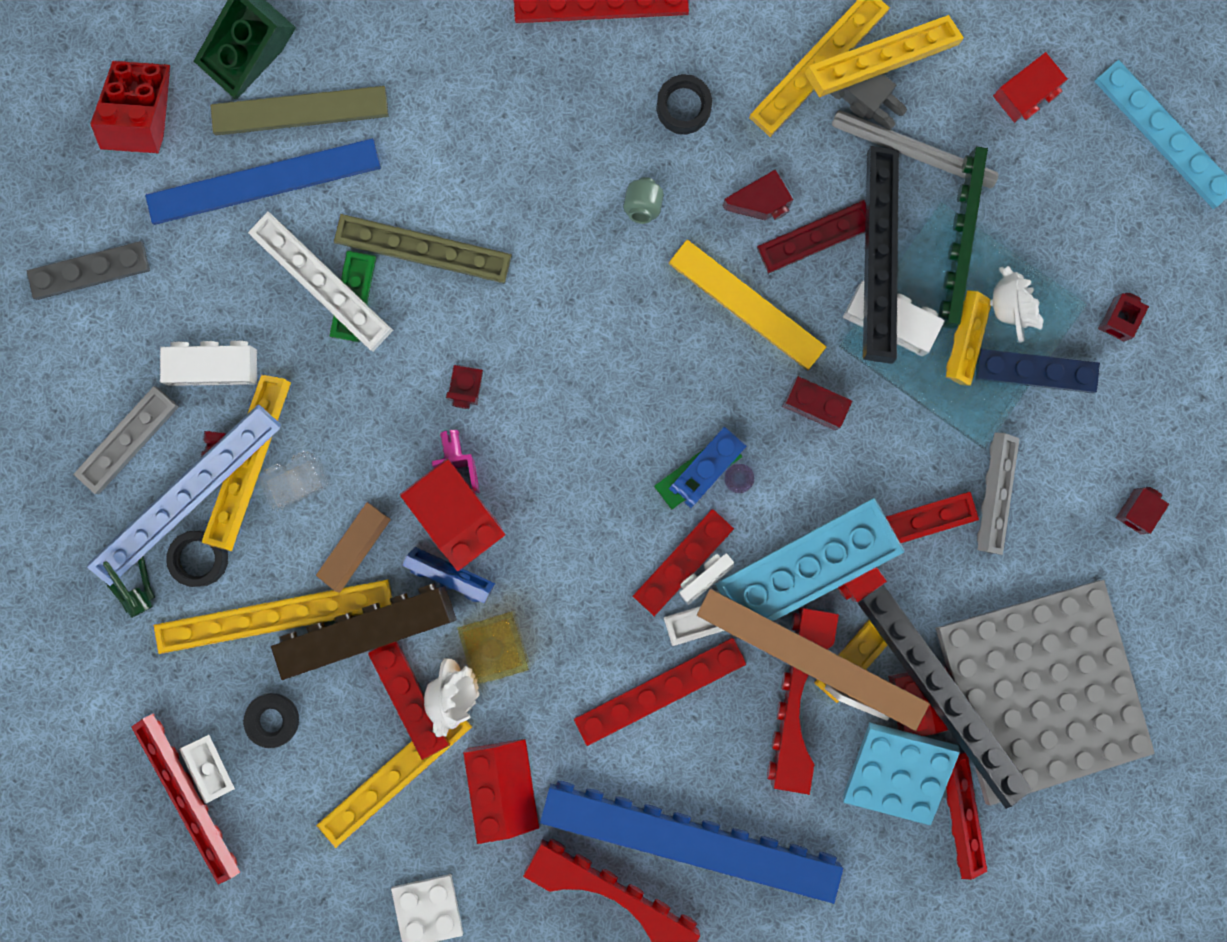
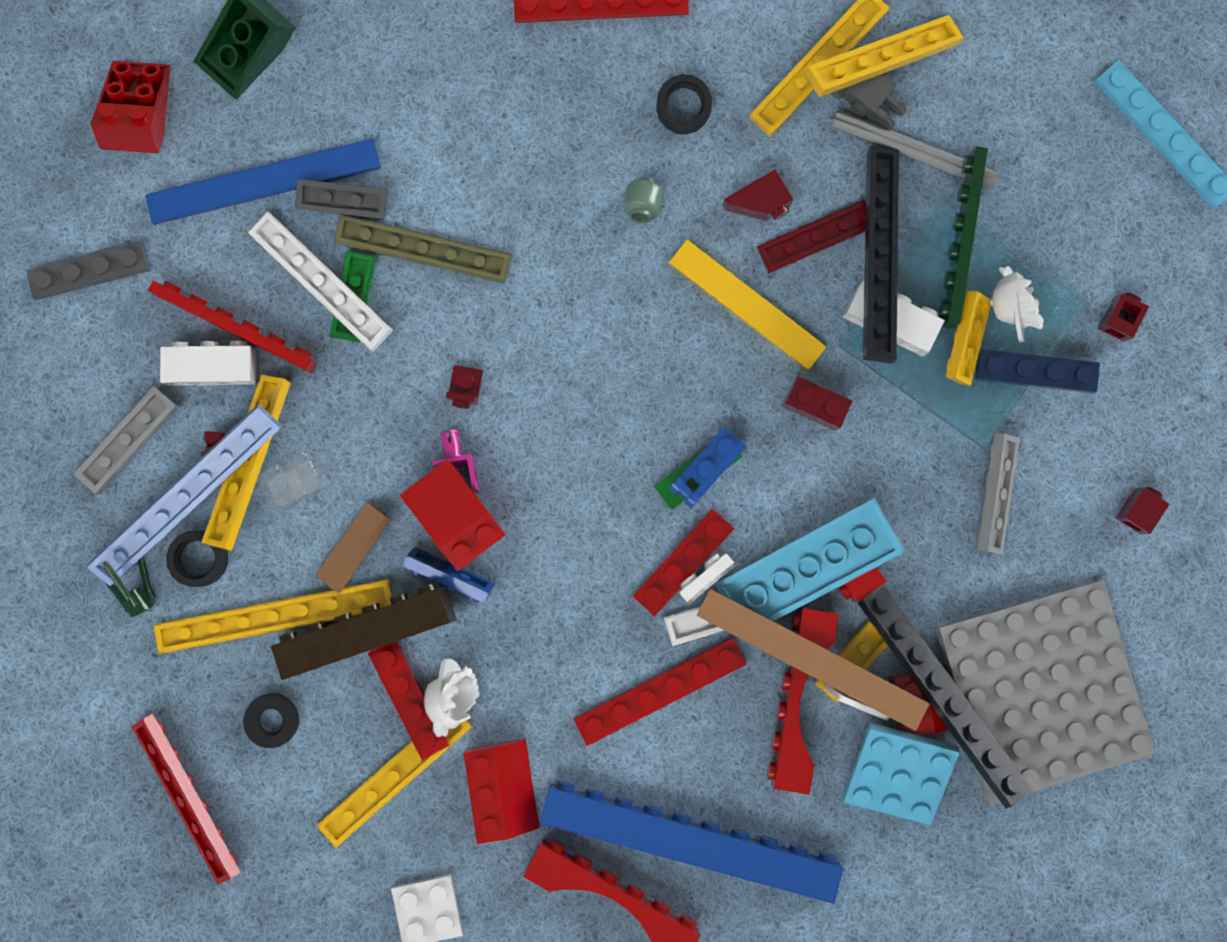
(206, 769): white plate -> none
(223, 320): none -> red plate
(299, 110): olive tile -> none
(341, 198): none -> dark grey plate
(494, 647): clear yellow slope -> none
(729, 478): clear purple plate -> none
(933, 517): red plate -> none
(965, 820): red plate -> none
(1030, 87): red brick -> none

